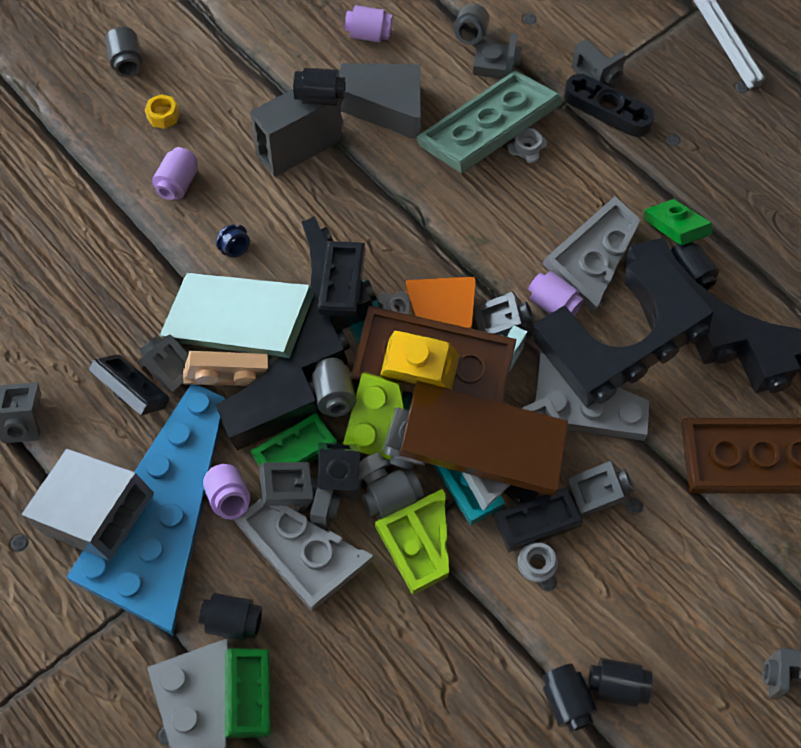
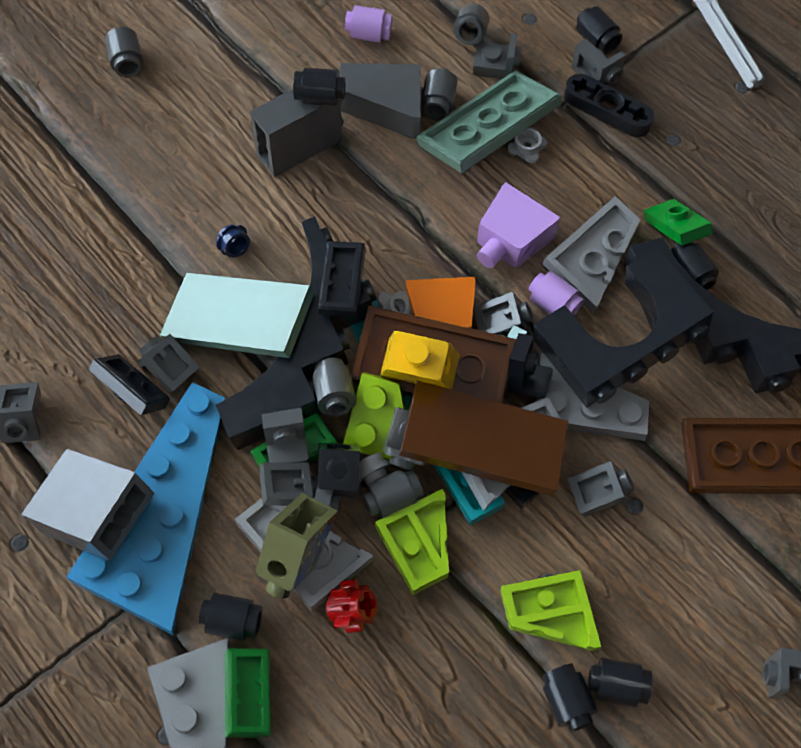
(162, 111): yellow tile -> none
(175, 173): lavender brick -> none
(223, 368): light nougat plate -> none
(226, 491): lavender brick -> none
(285, 436): none -> dark grey bracket
(294, 544): none -> olive torso
(351, 606): none -> red gear
(438, 93): none -> dark grey brick
(514, 228): none -> lavender torso
(524, 374): none -> black bracket
(537, 519): black plate -> none
(542, 552): light grey plate -> none
(552, 610): none -> lime wing
(599, 29): none -> black brick

